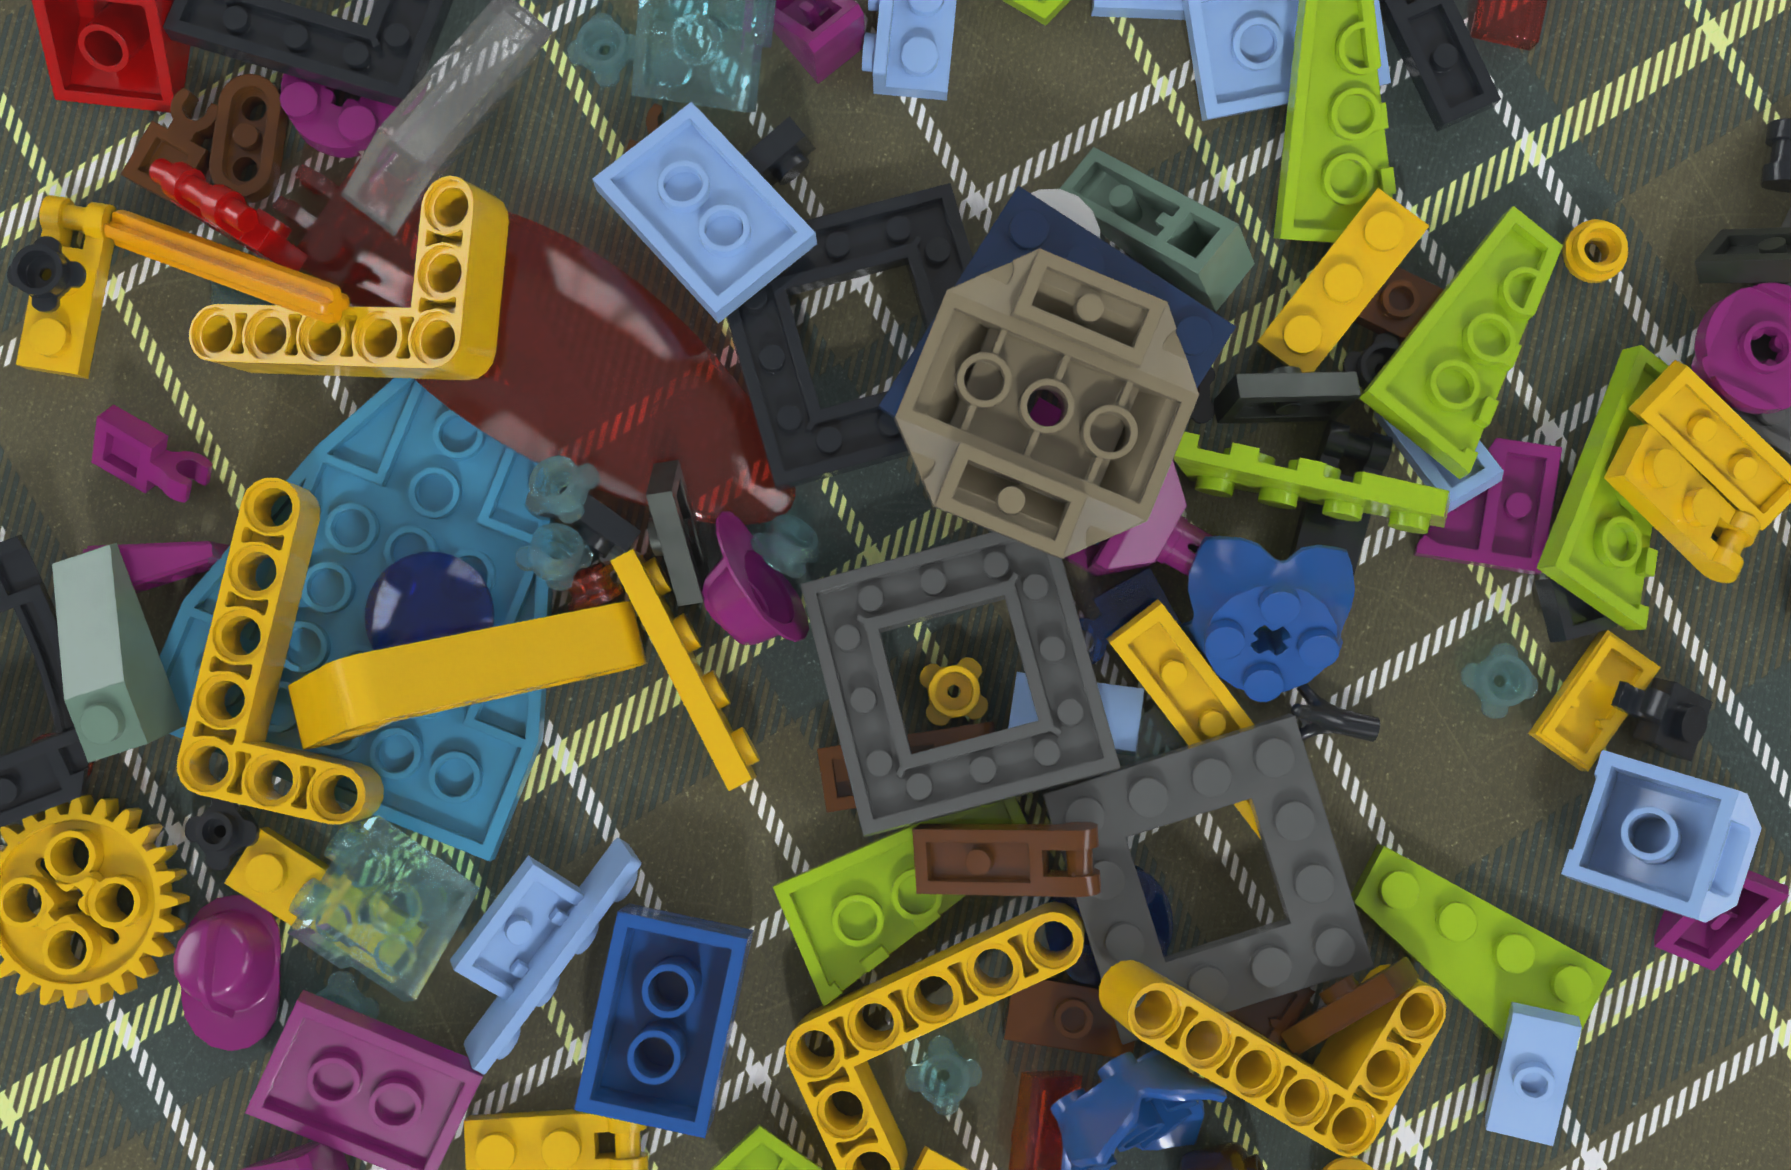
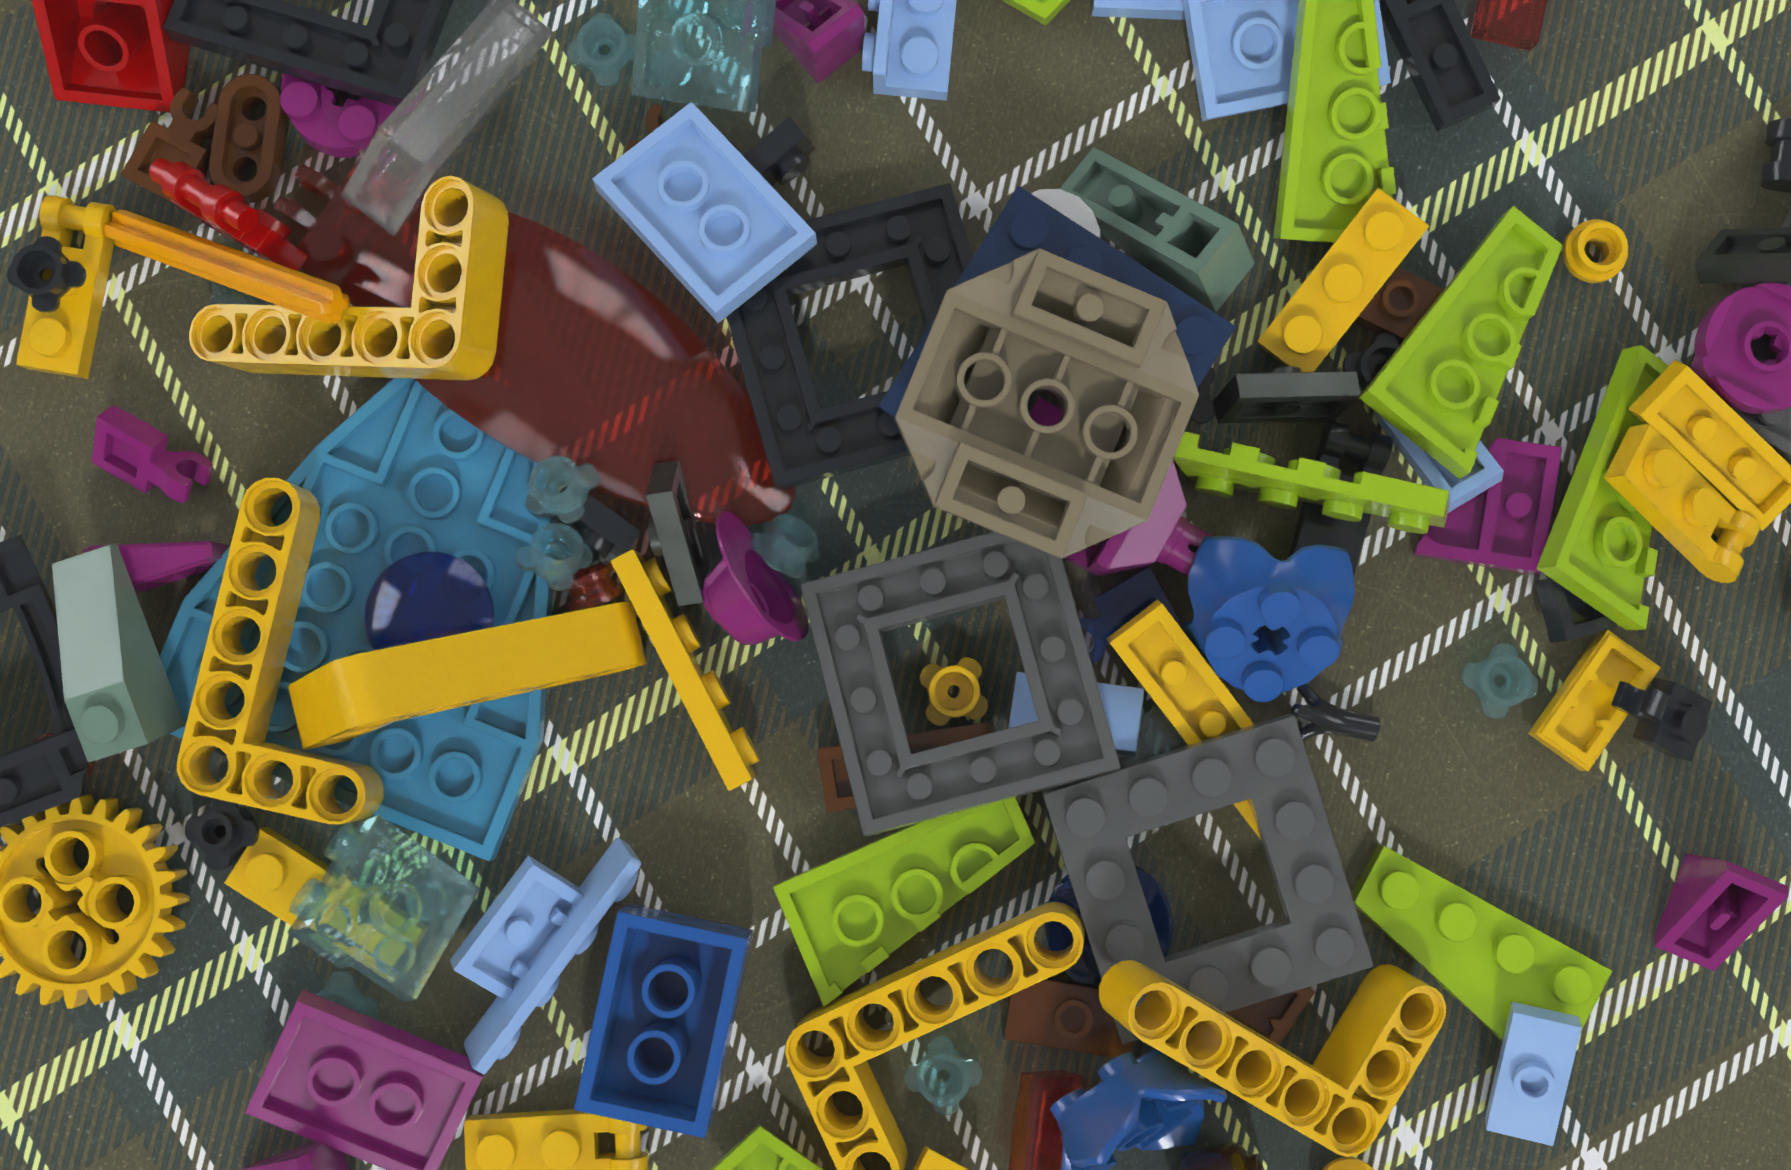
(230, 972): magenta piece -> none
(1005, 859): reddish brown plate -> none
(1349, 1002): reddish brown plate -> none
(1664, 838): light blue slope -> none

